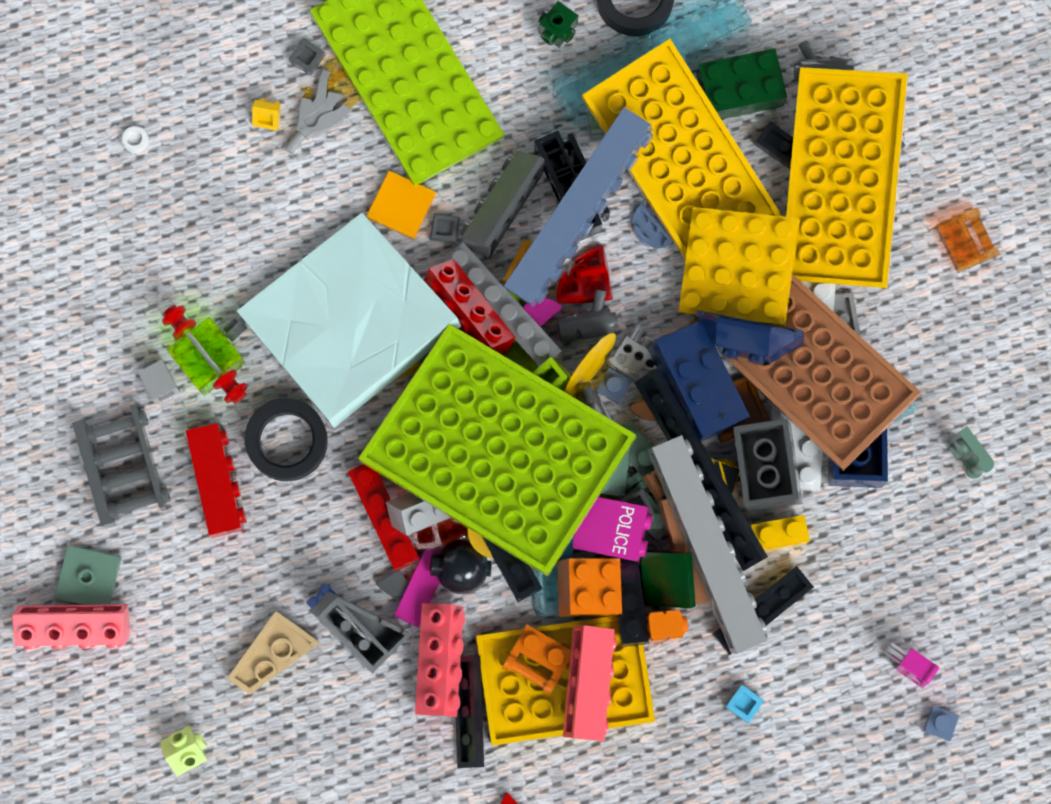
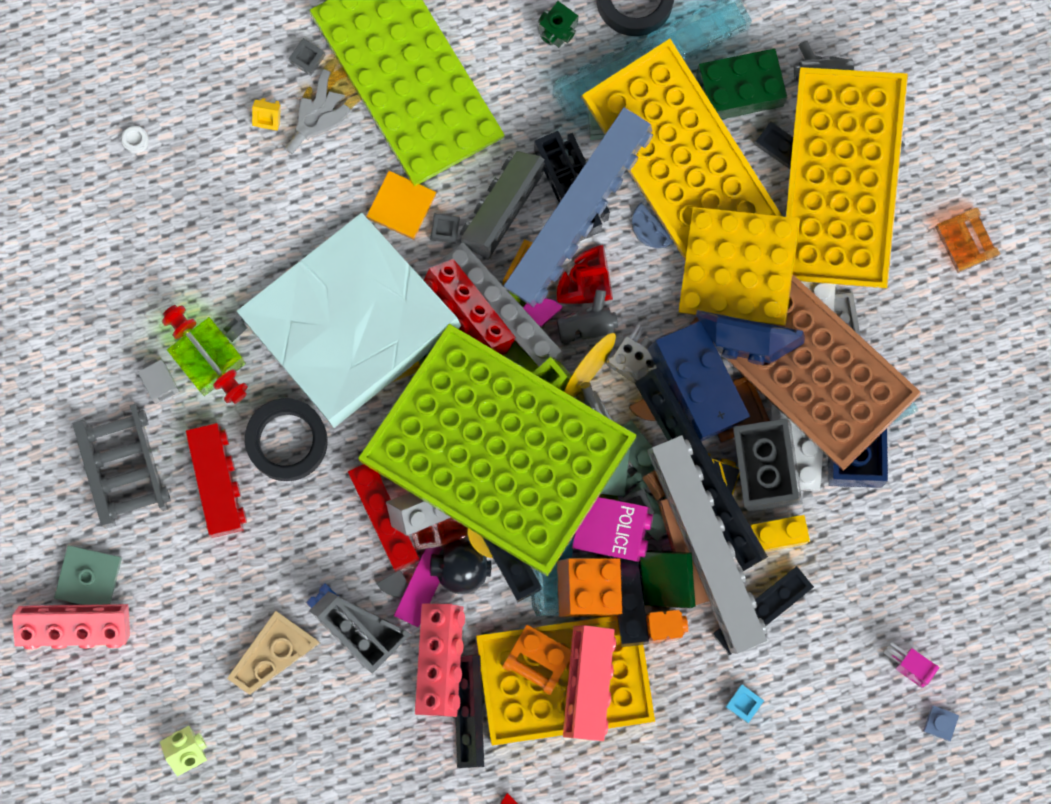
(613, 386): sand blue plate -> none
(972, 453): sand green plate -> none

